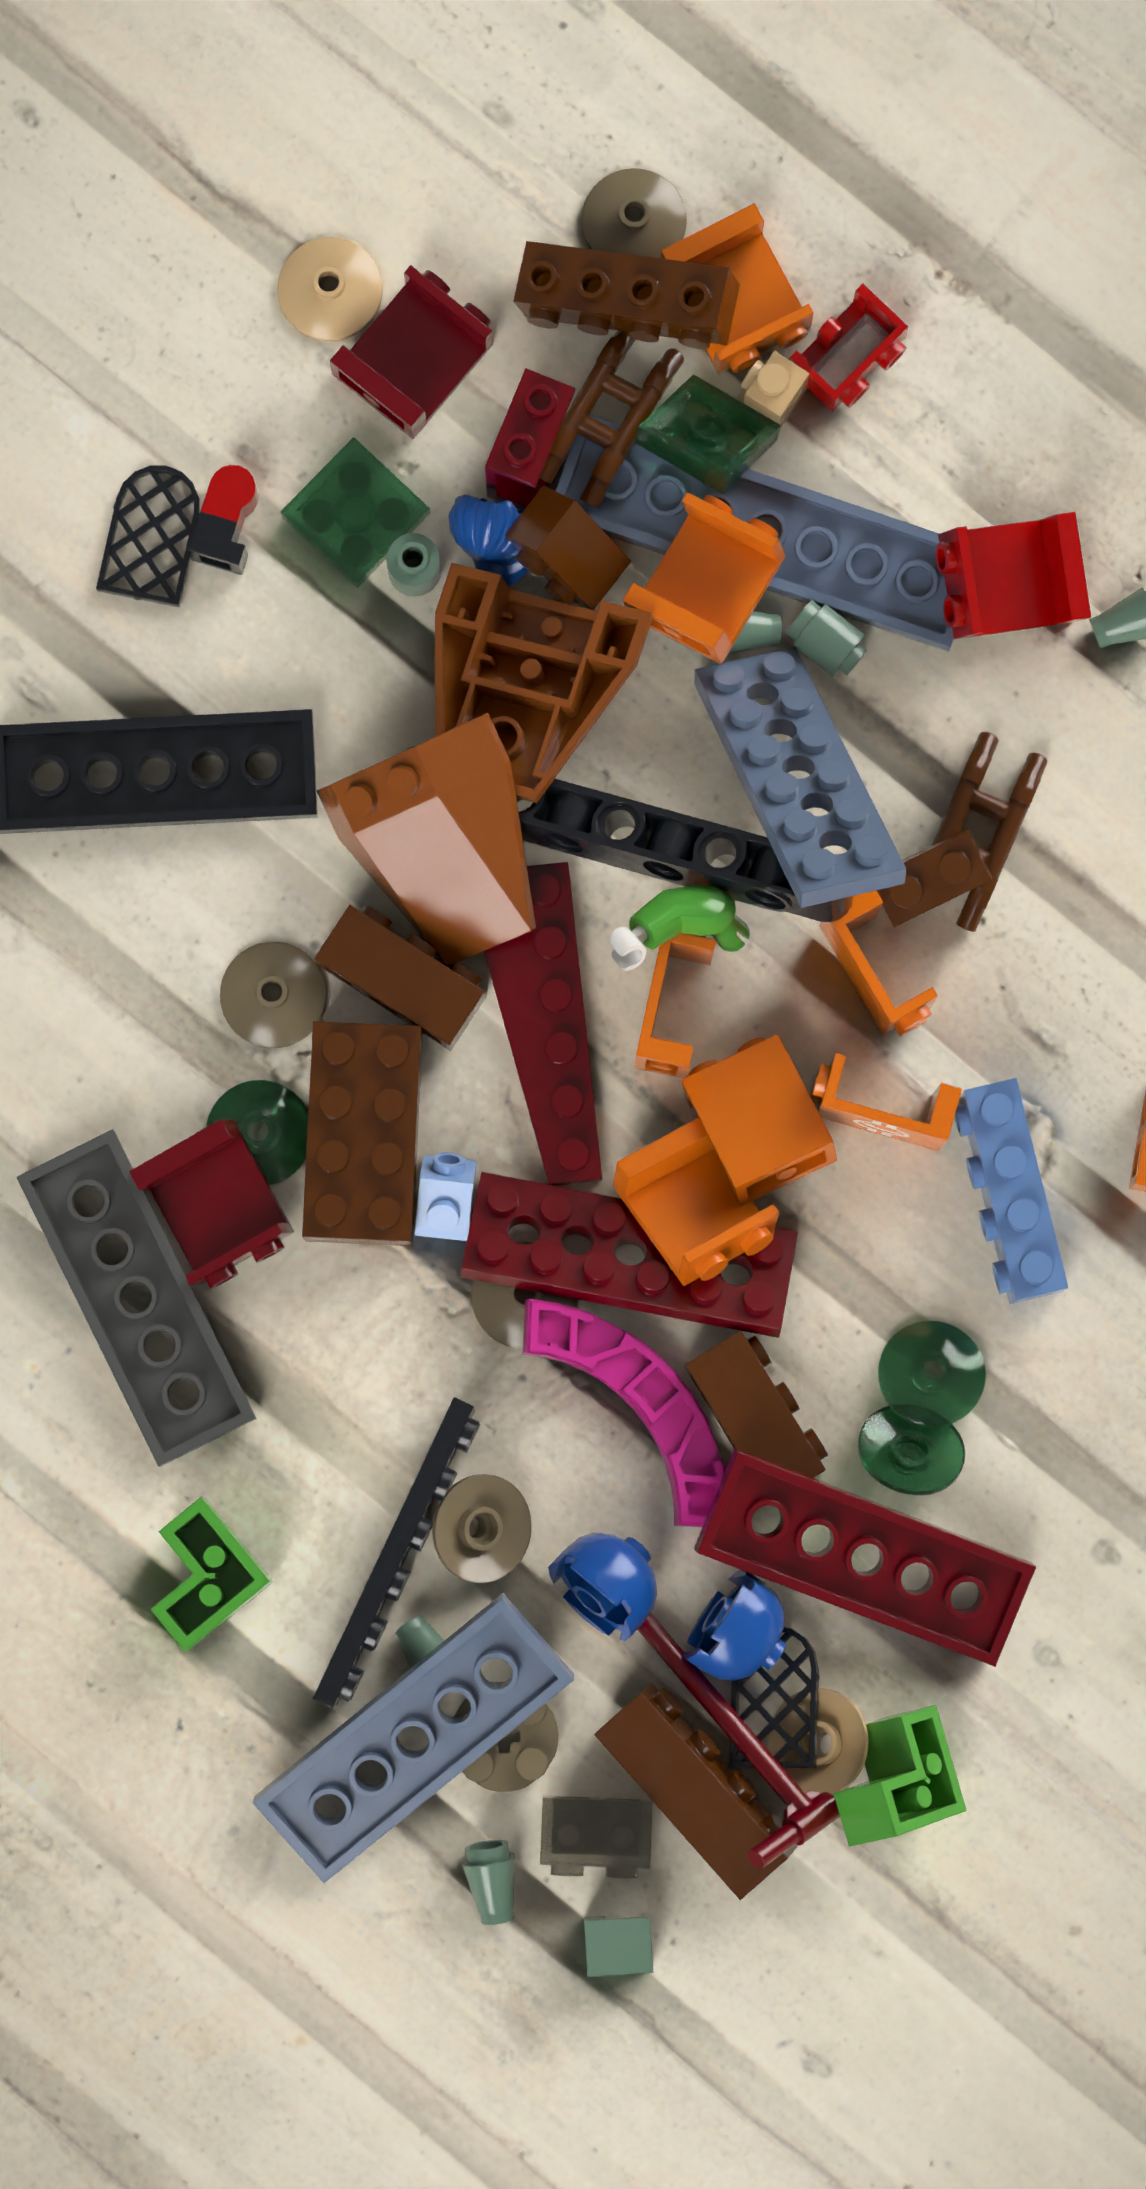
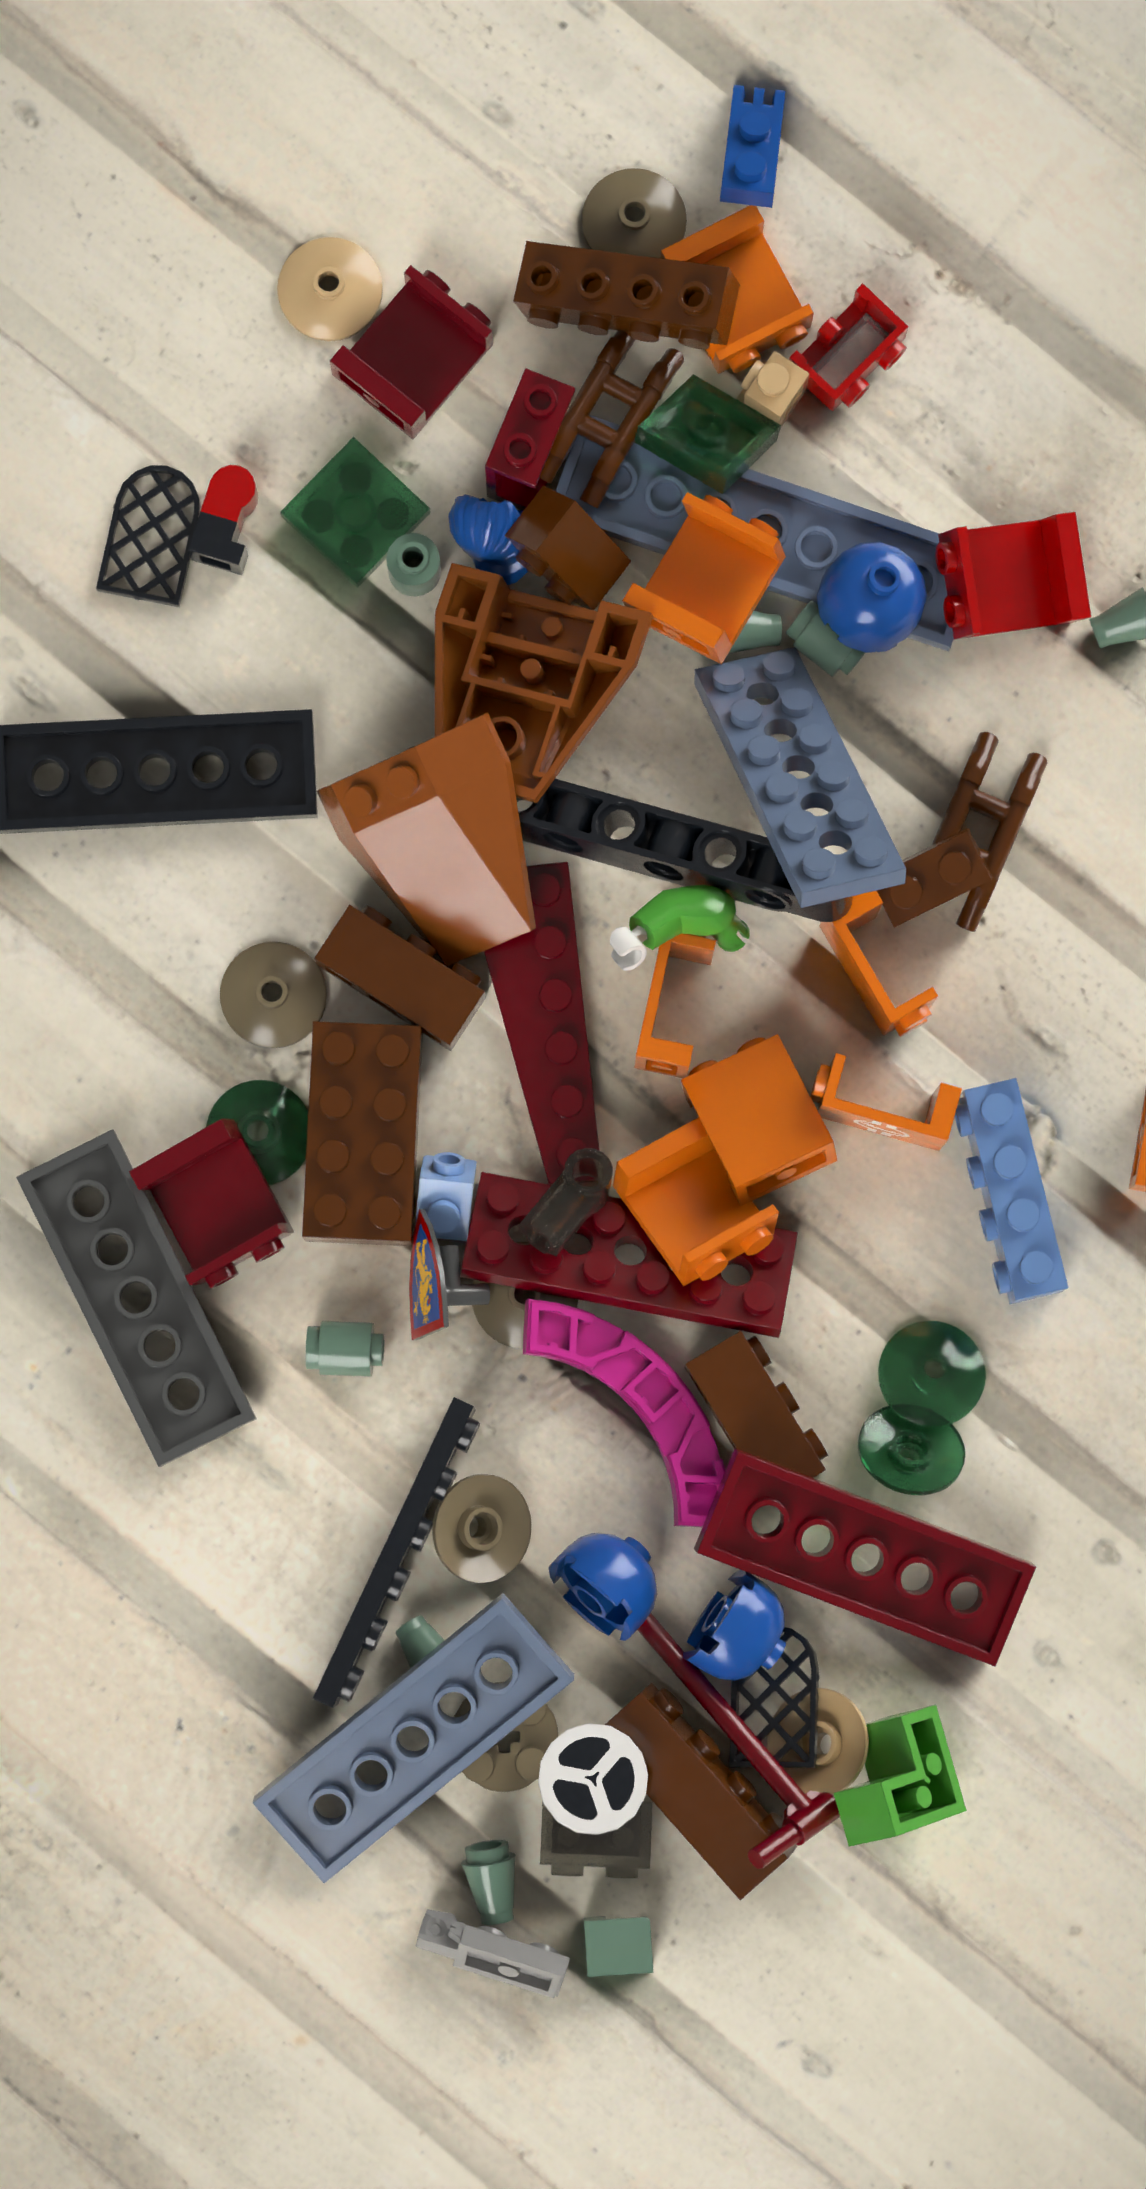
(221, 1579): bright green brick -> none
(344, 1348): none -> sand green brick
(436, 1282): none -> shield
(492, 1954): none -> light grey hinge
(567, 1203): none -> clear smoke piece
(593, 1779): none -> white tile
(752, 148): none -> blue hinge
(872, 597): none -> blue cylinder

